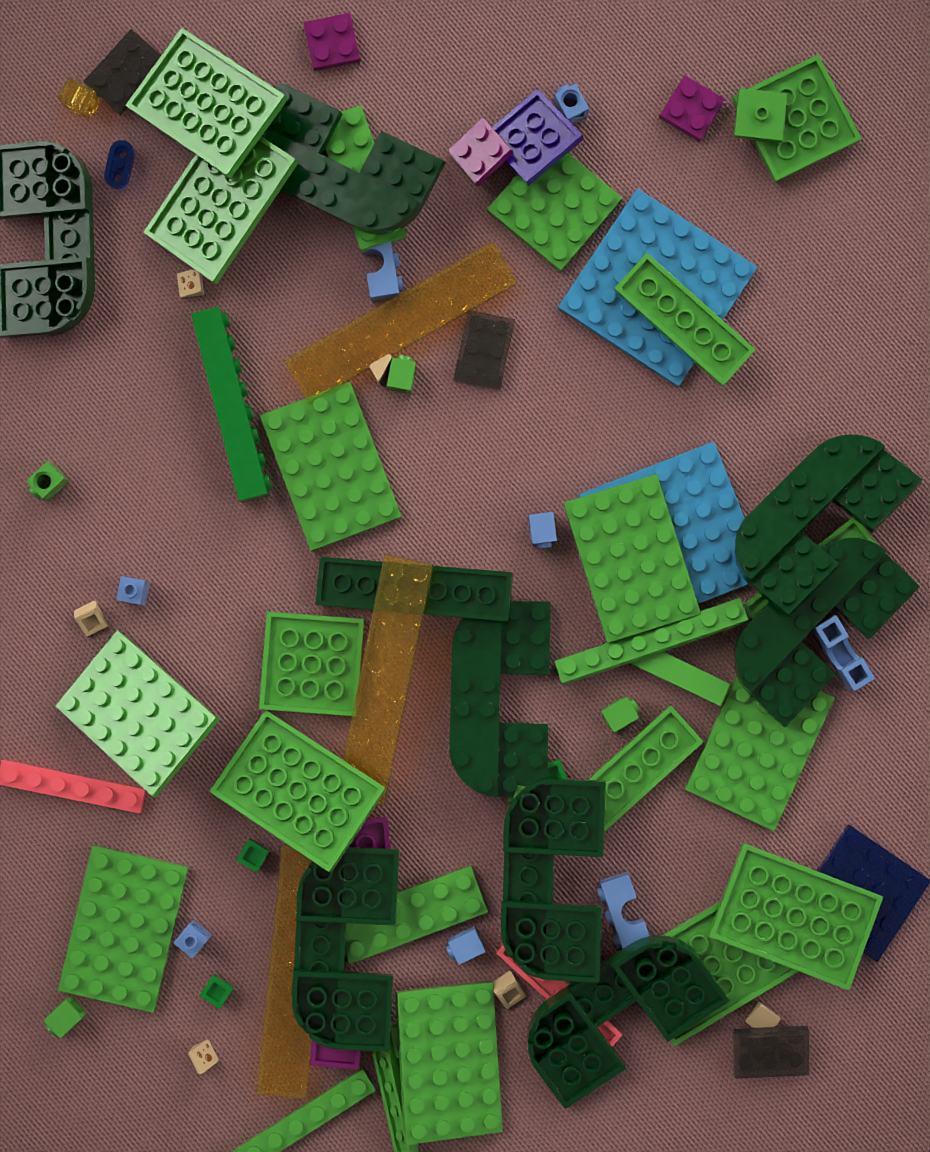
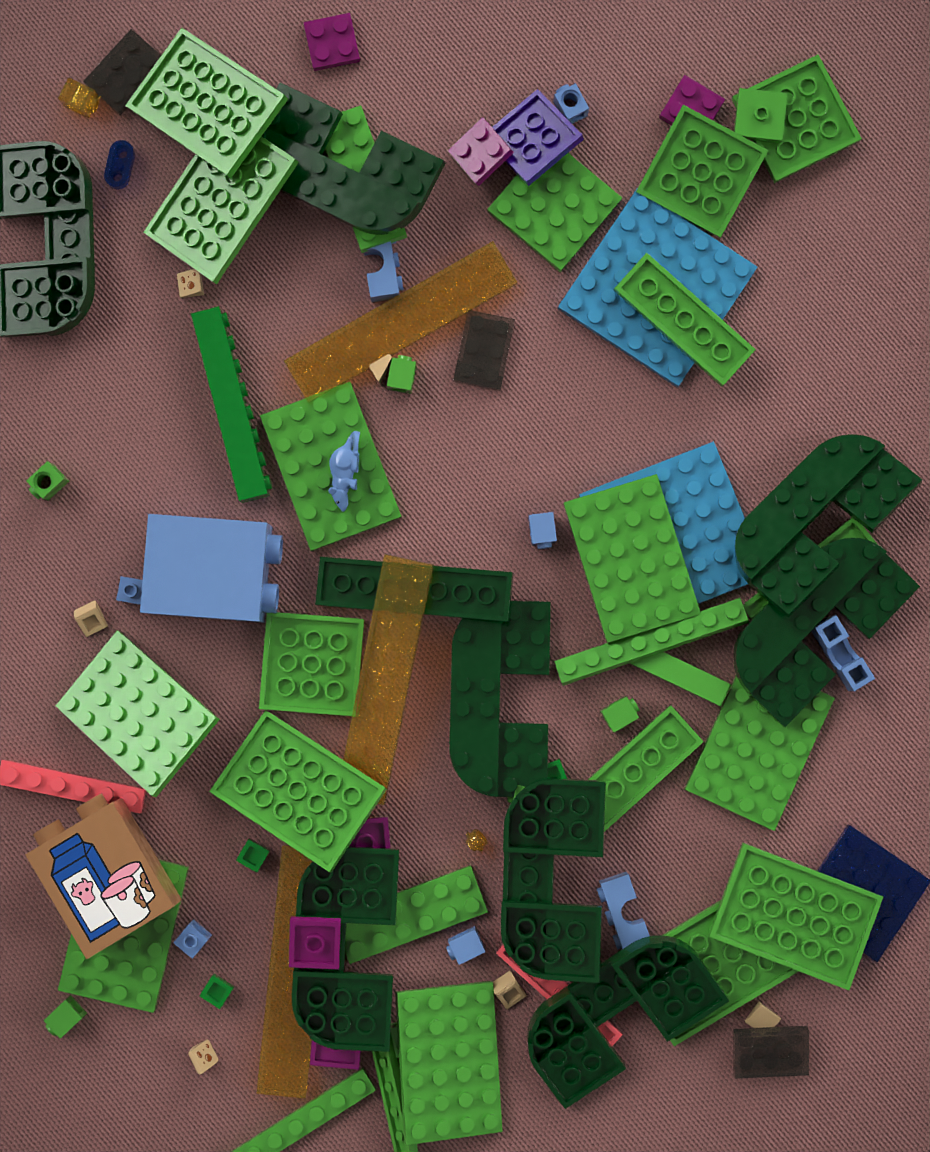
(101, 874): none -> brick
(209, 568): none -> medium blue brick
(314, 942): none -> magenta plate
(342, 466): none -> medium blue animal
(476, 840): none -> clear yellow plate
(702, 171): none -> bright green plate

